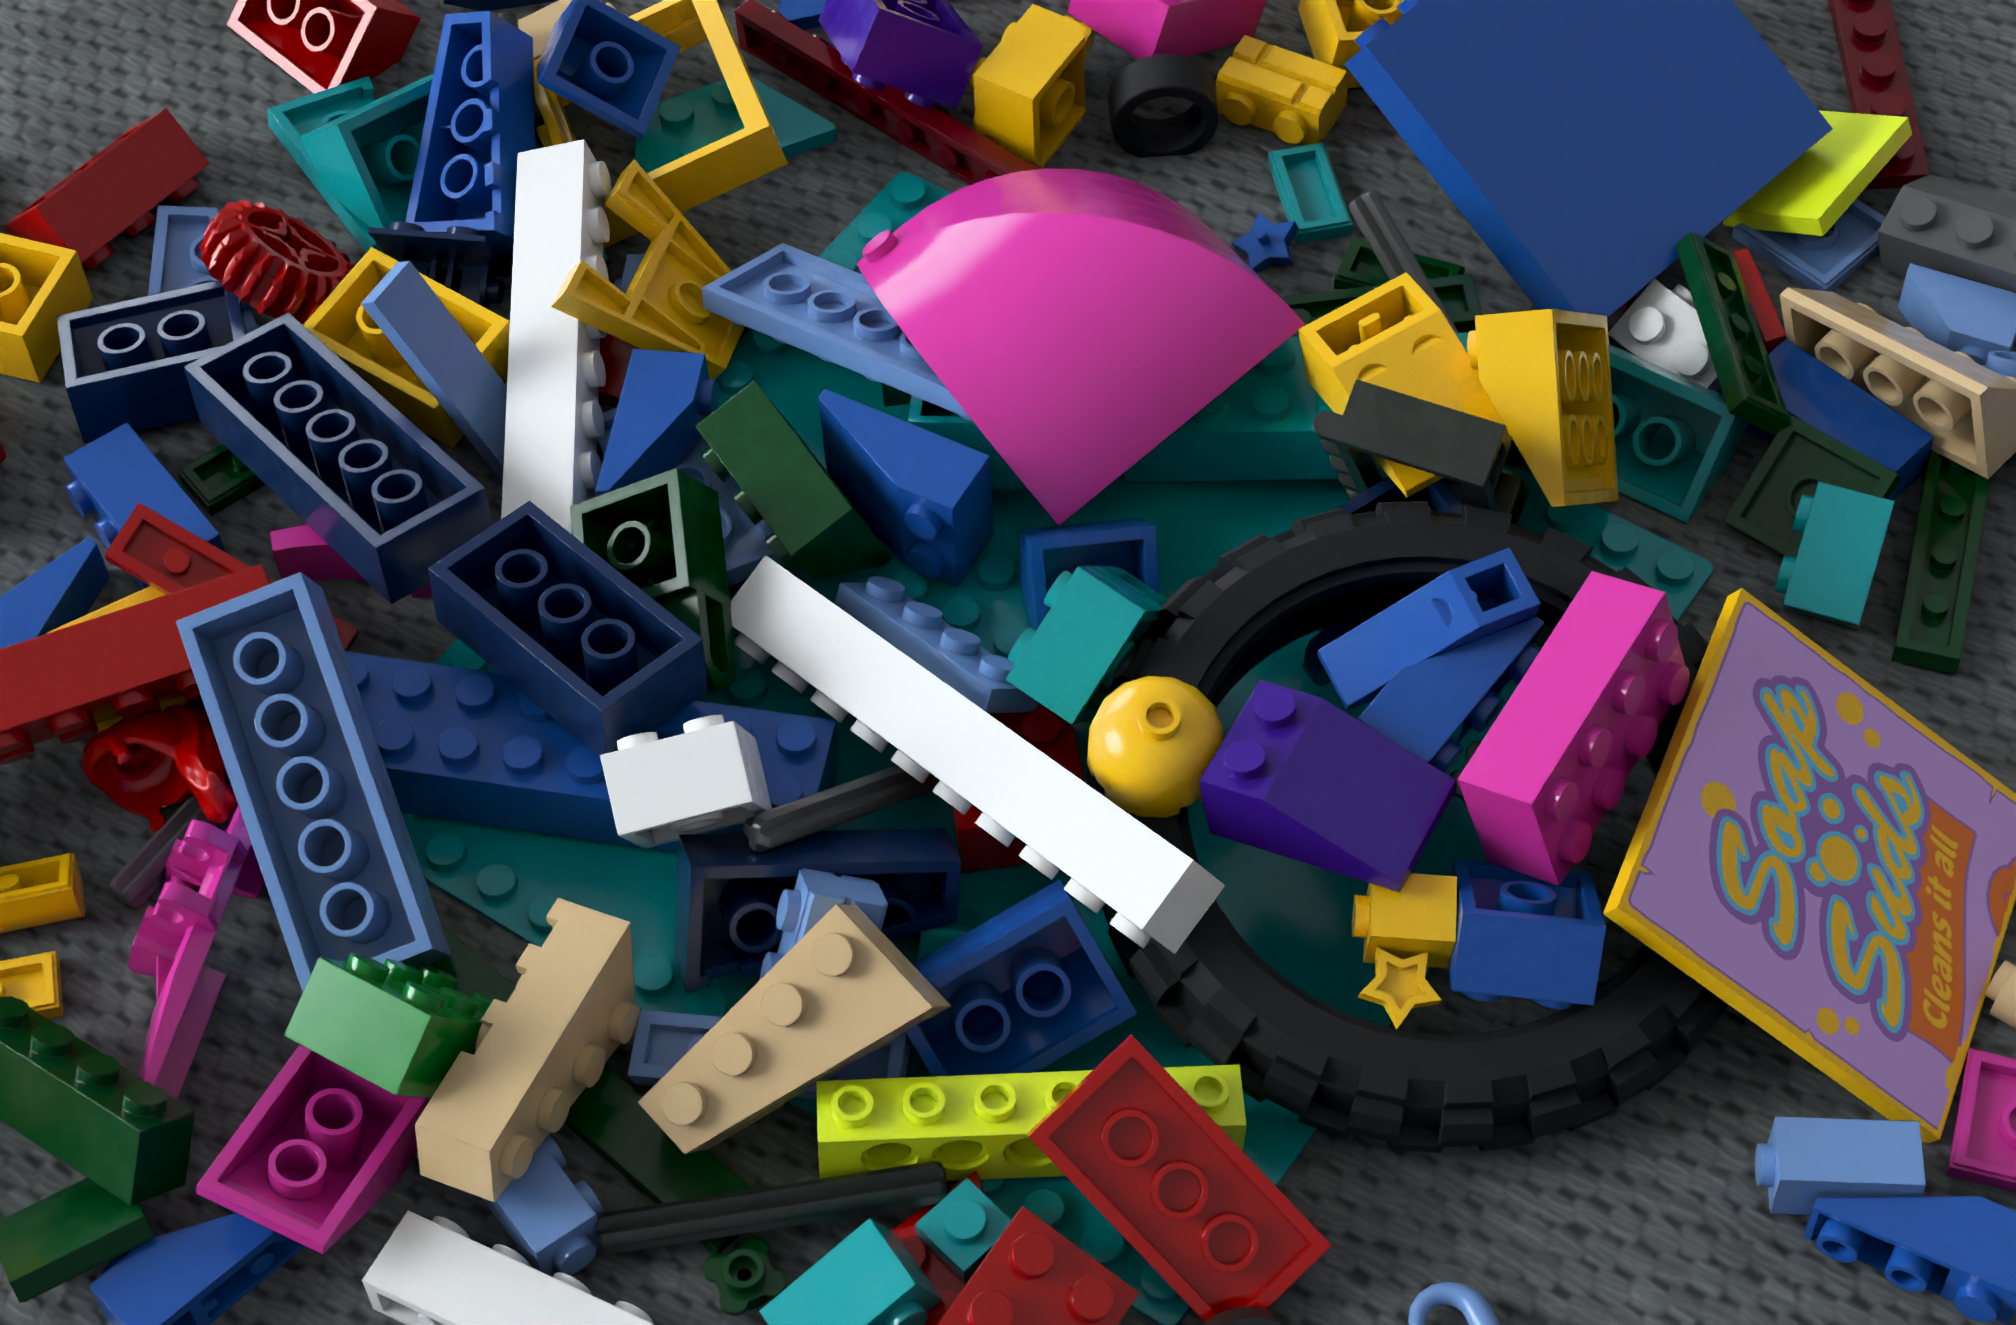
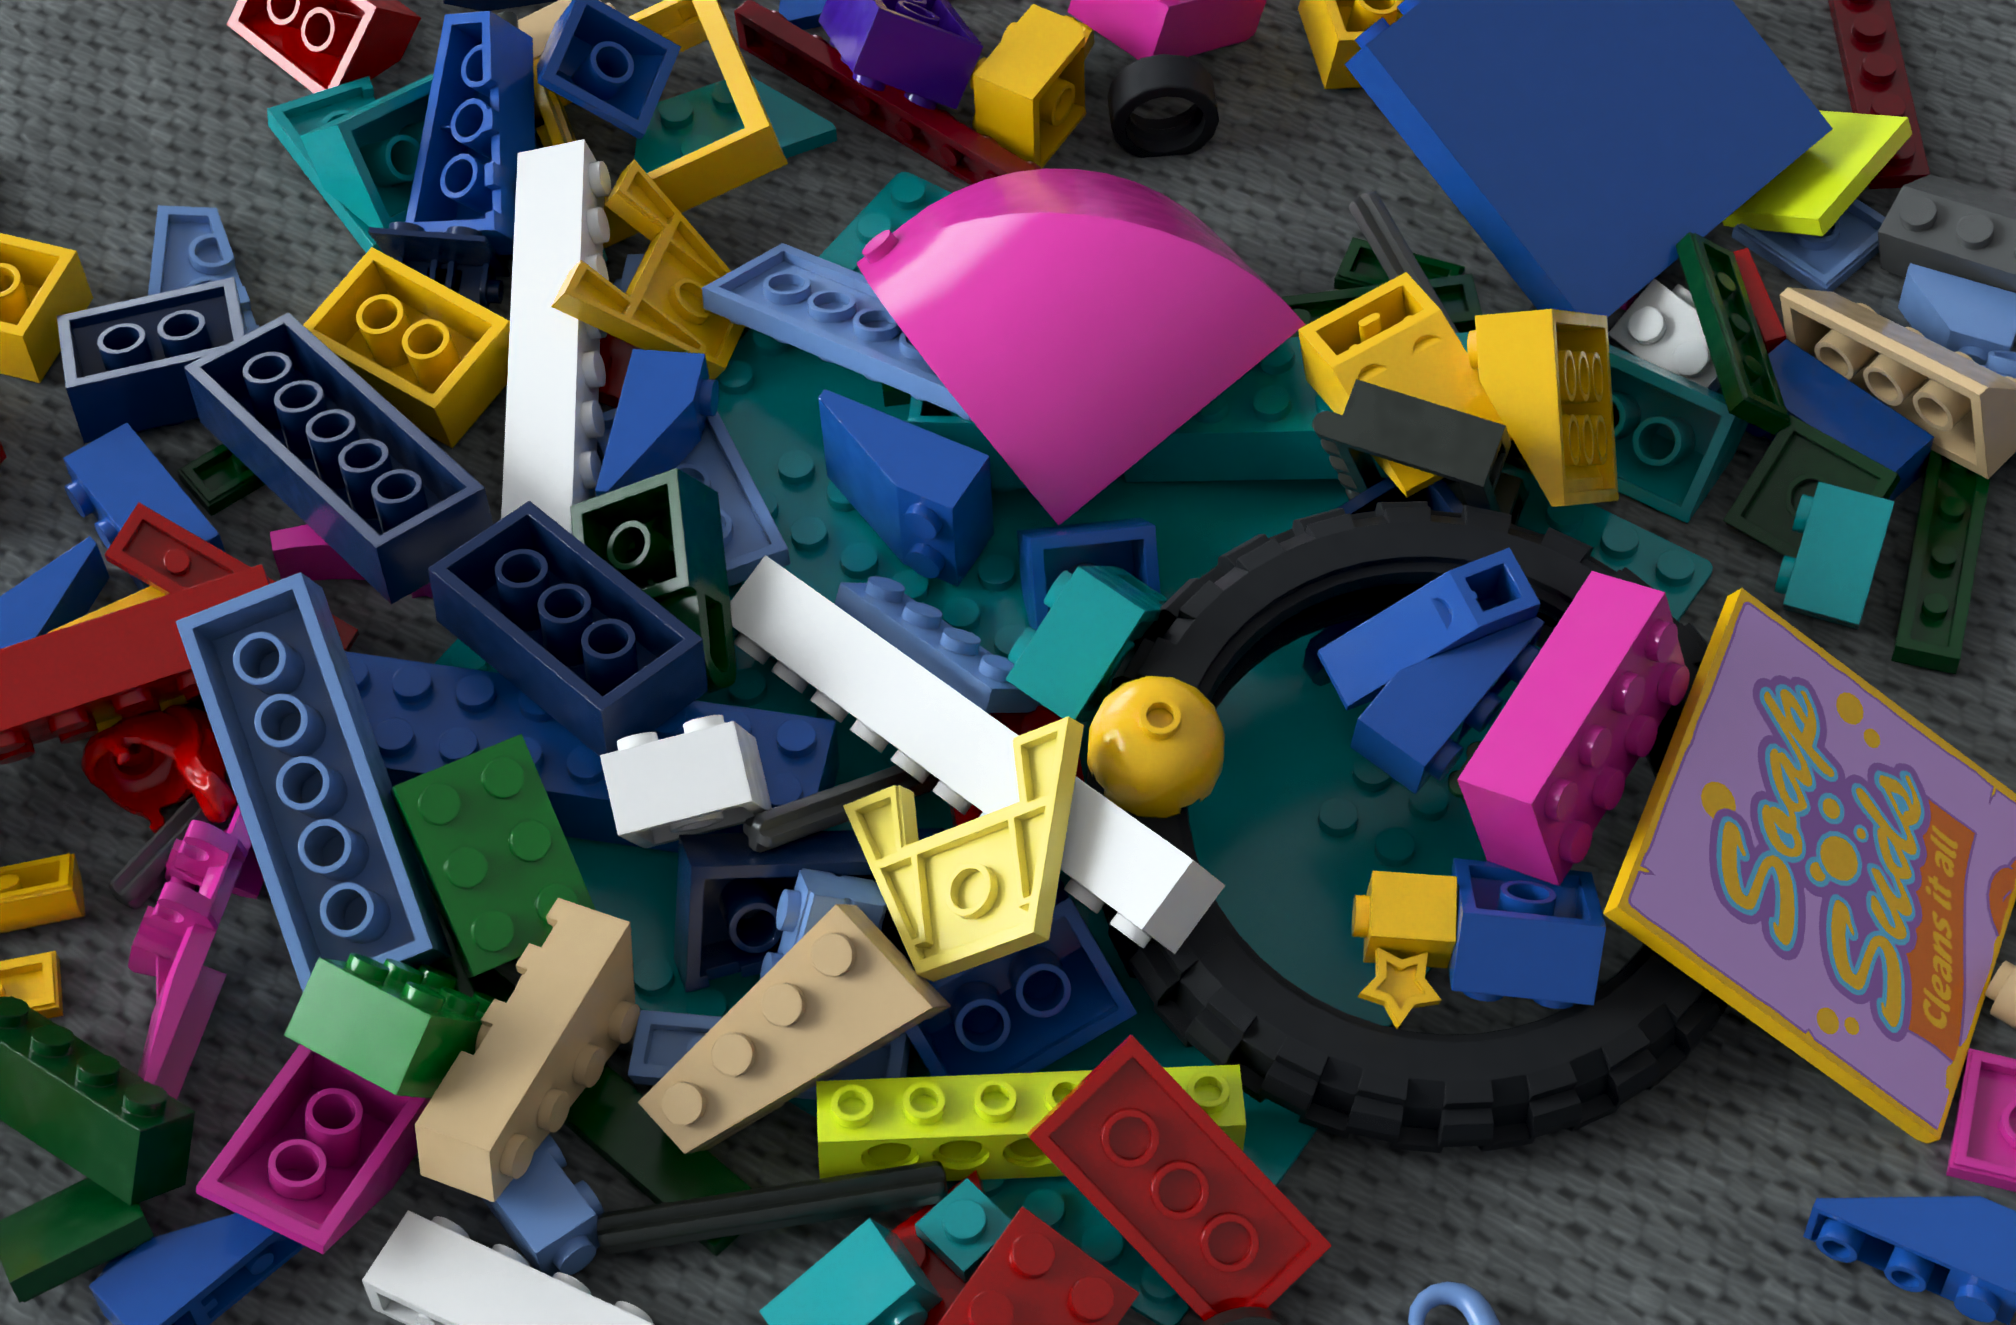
(114, 190): red slope -> none
(272, 260): red gear -> none
(442, 358): medium blue tile -> none
(490, 852): none -> green brick
(739, 1295): dark green plate -> none
(787, 488): dark green slope -> none
(986, 881): none -> light yellow wing
(1267, 243): blue piece -> none
(1281, 91): yellow brick -> none
(1310, 192): teal tile -> none
(1323, 789): dark purple slope -> none
(1838, 1160): medium blue brick -> none

